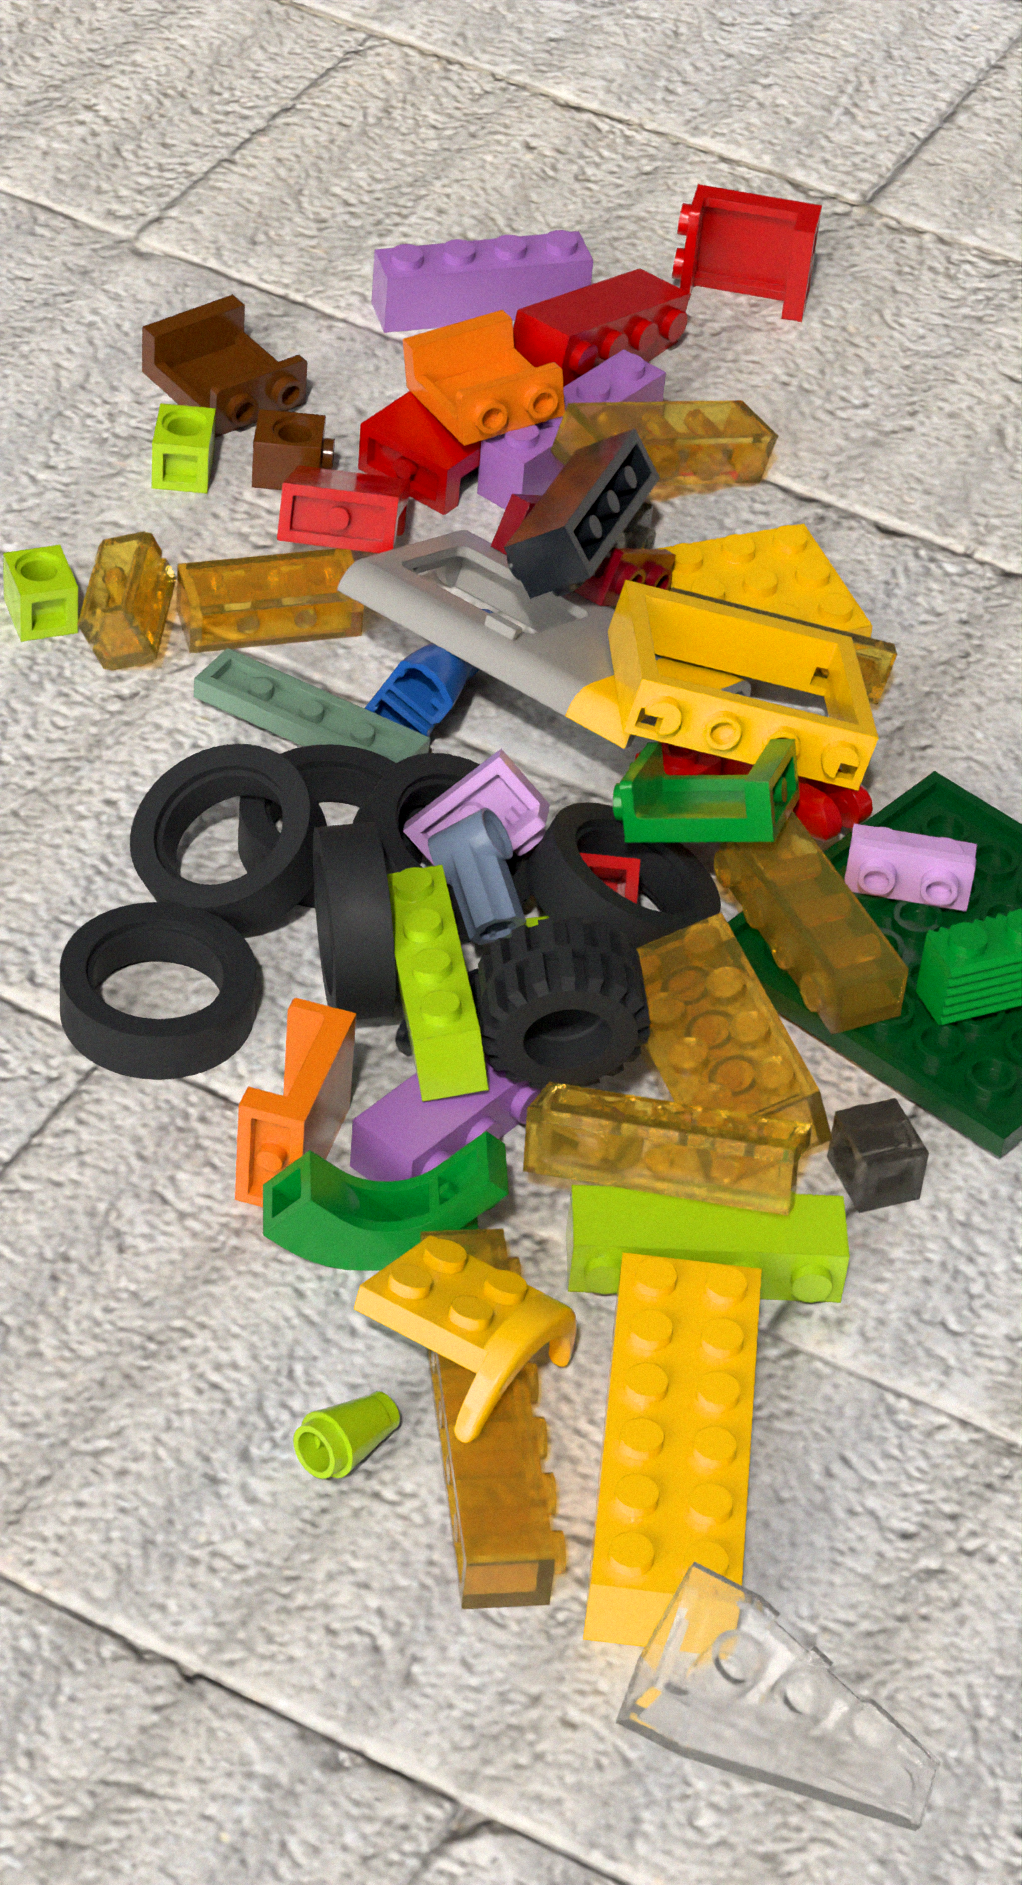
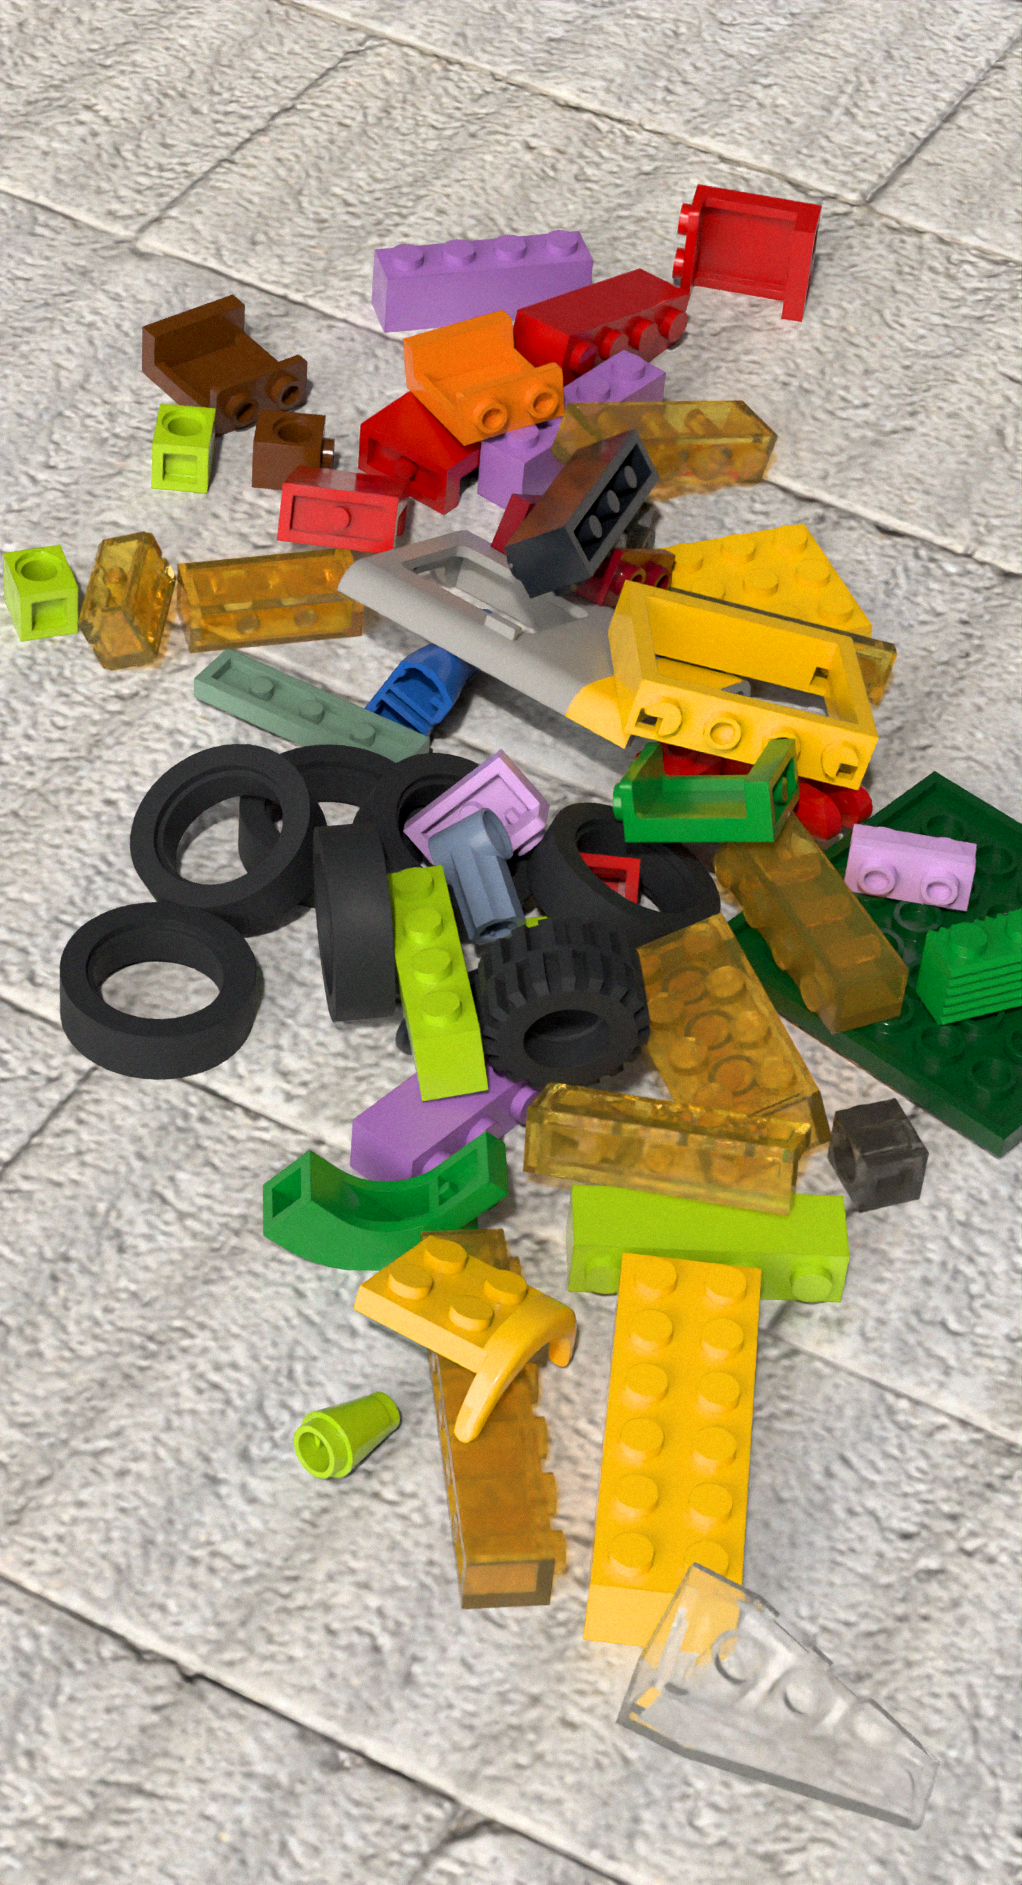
(314, 1101): orange panel -> none

